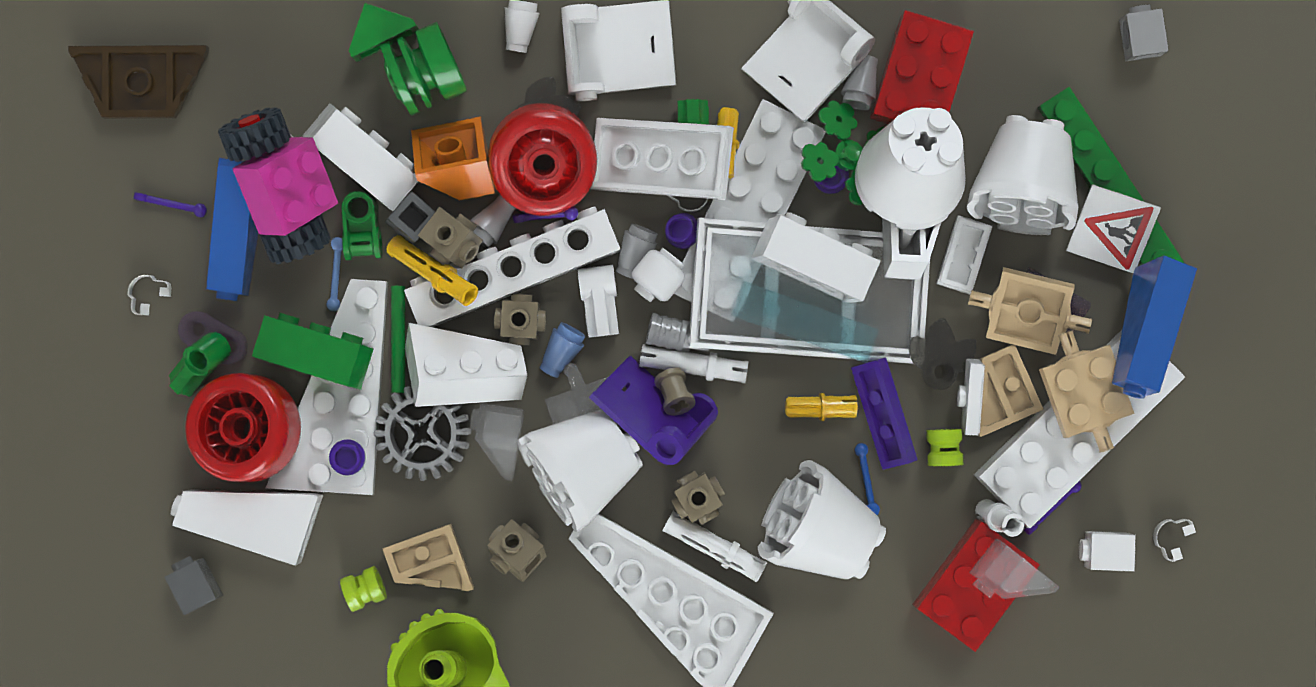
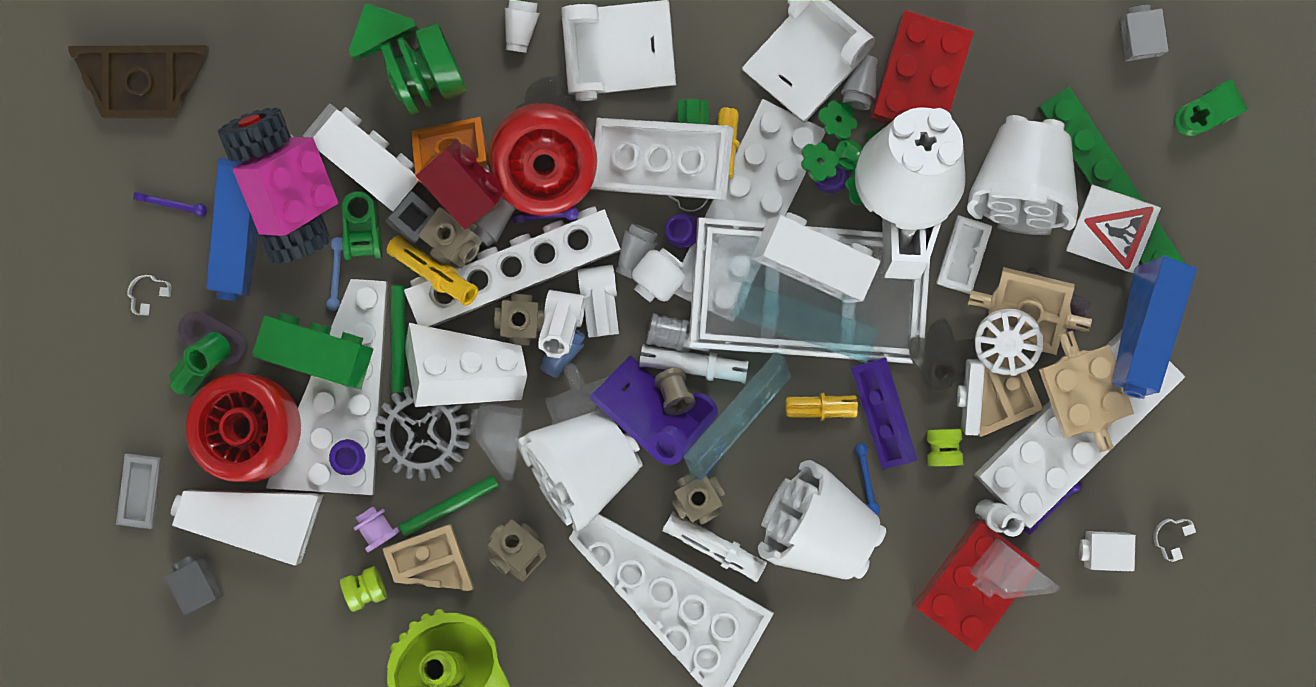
(139, 491): none -> light grey tile
(374, 528): none -> lavender brick
(449, 505): none -> green bar
(460, 183): none -> dark red brick
(561, 317): none -> white piece
(737, 416): none -> clear light blue tile
(1009, 342): none -> white wheel
(1213, 108): none -> green piece

